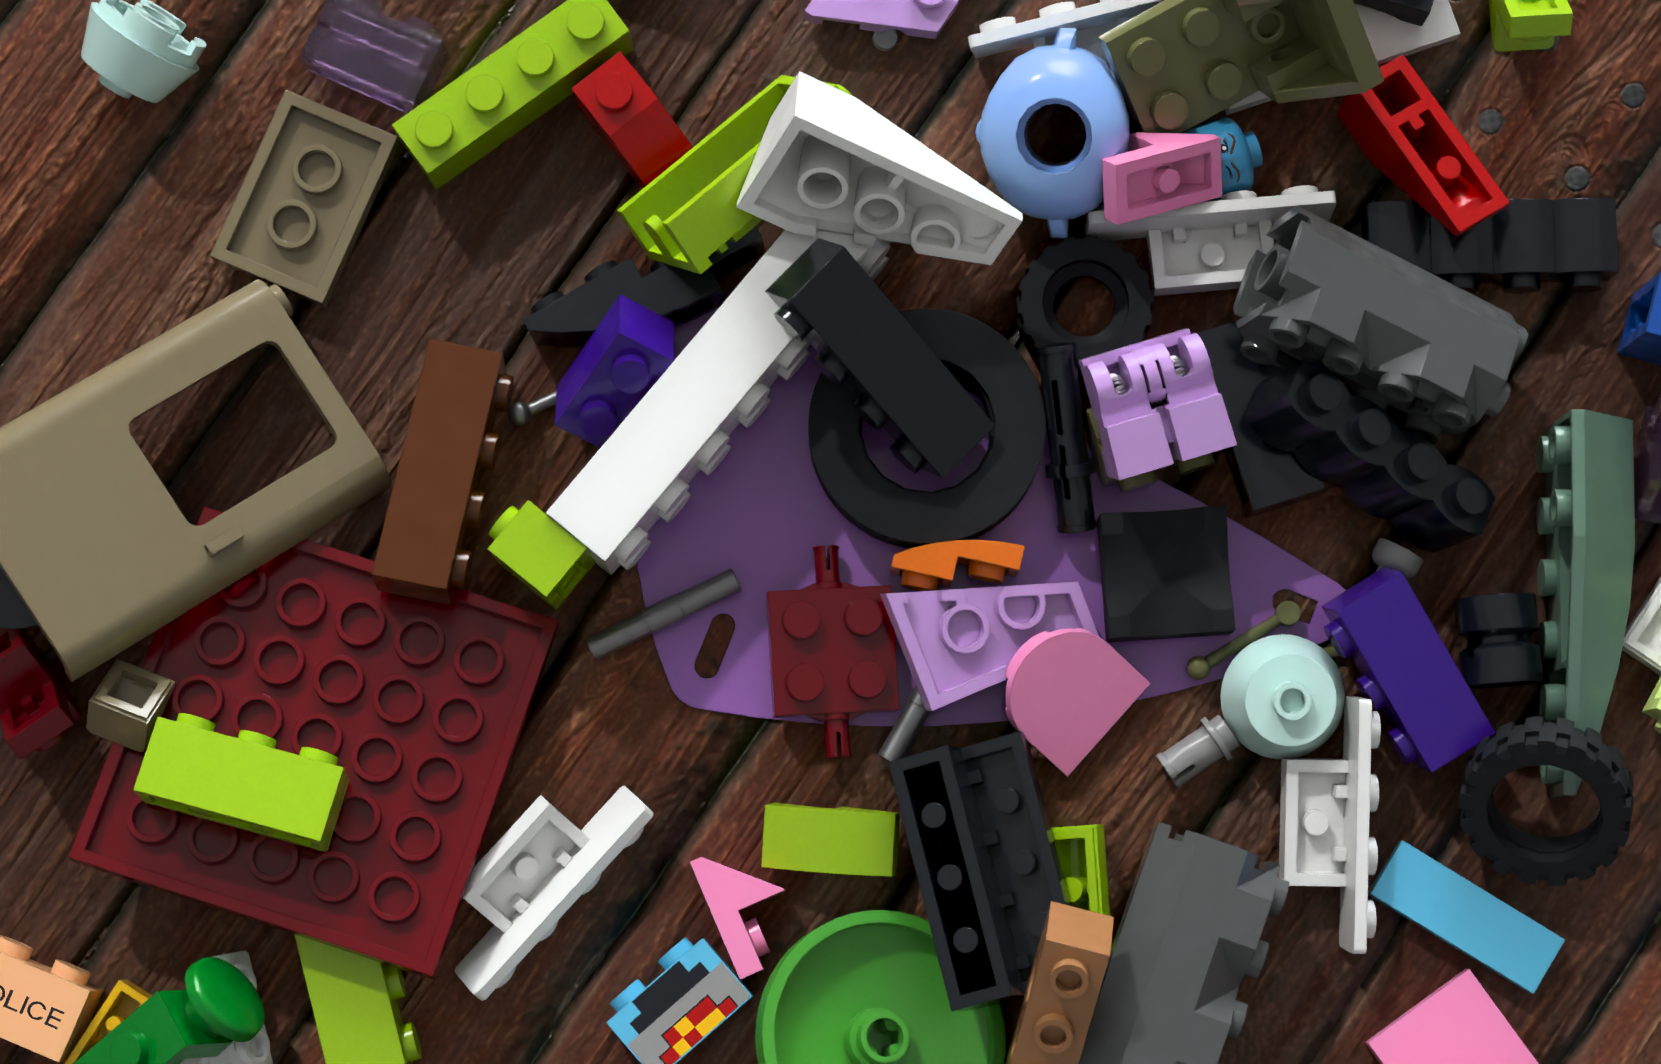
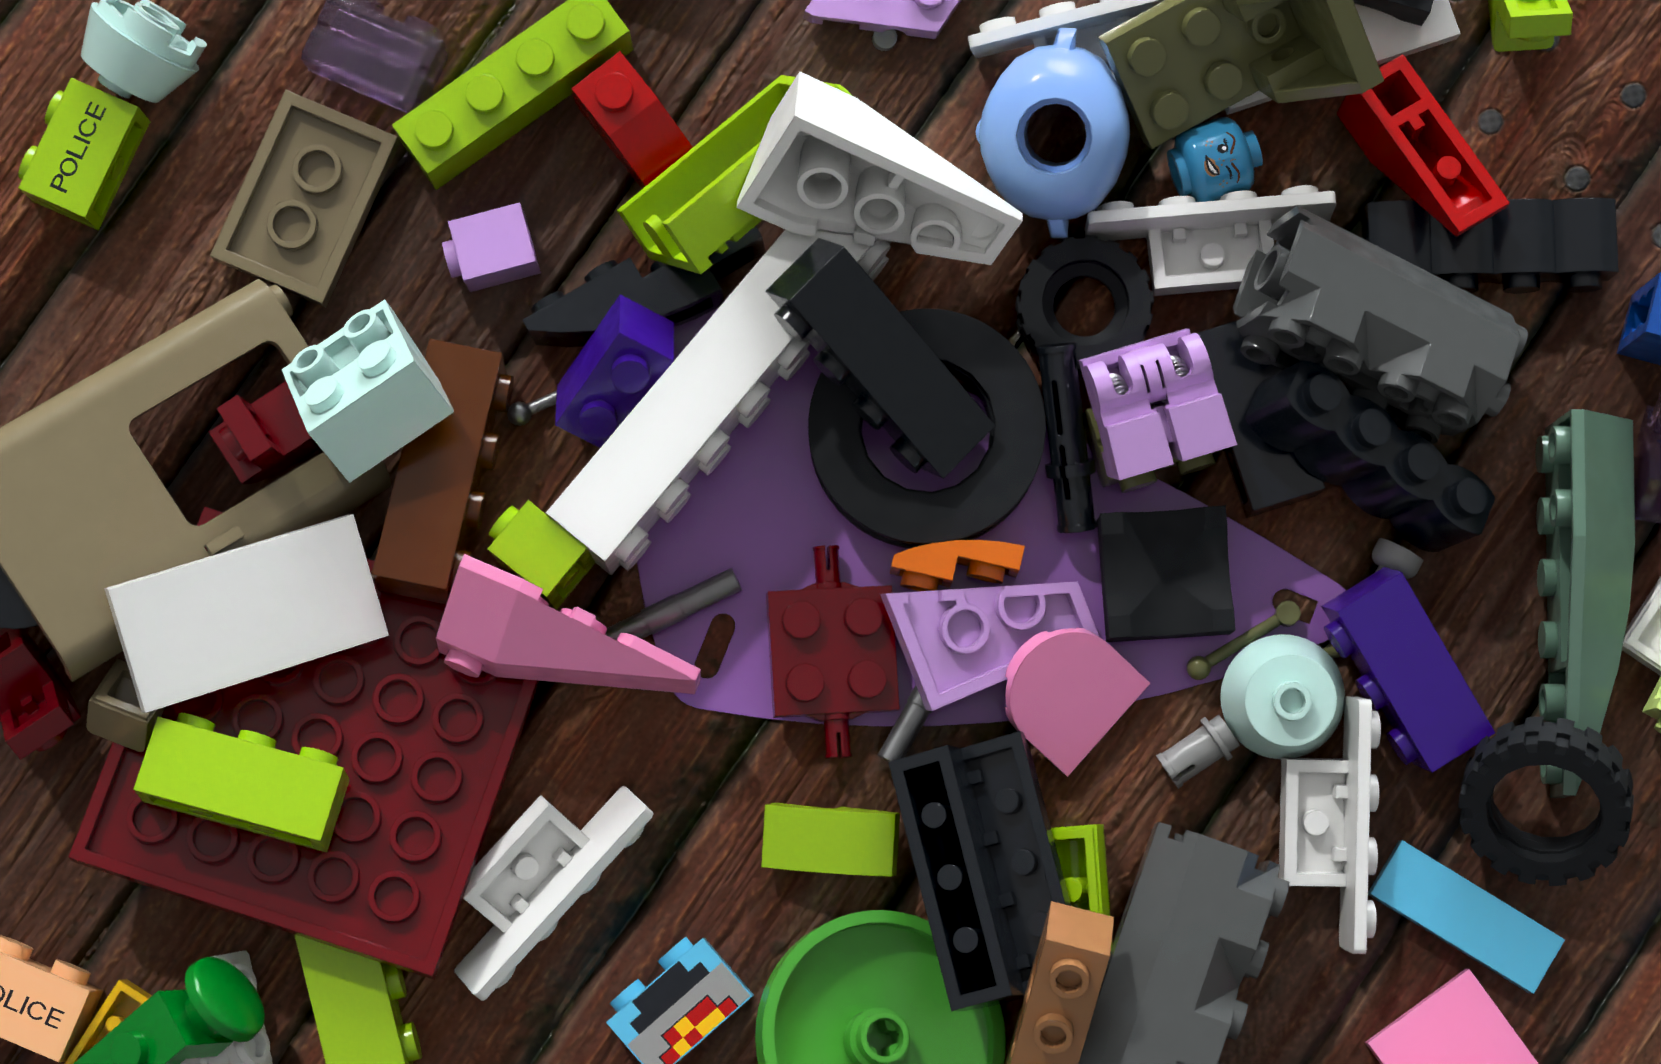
(82, 153): none -> lime brick
(246, 612): none -> white tile
(262, 435): none -> dark red brick
(366, 391): none -> light aqua slope
(491, 248): none -> lavender brick
(512, 632): none -> bright pink wedge
(726, 895): bright pink slope -> none
(1161, 175): bright pink slope -> none
(1499, 640): black wheel -> none

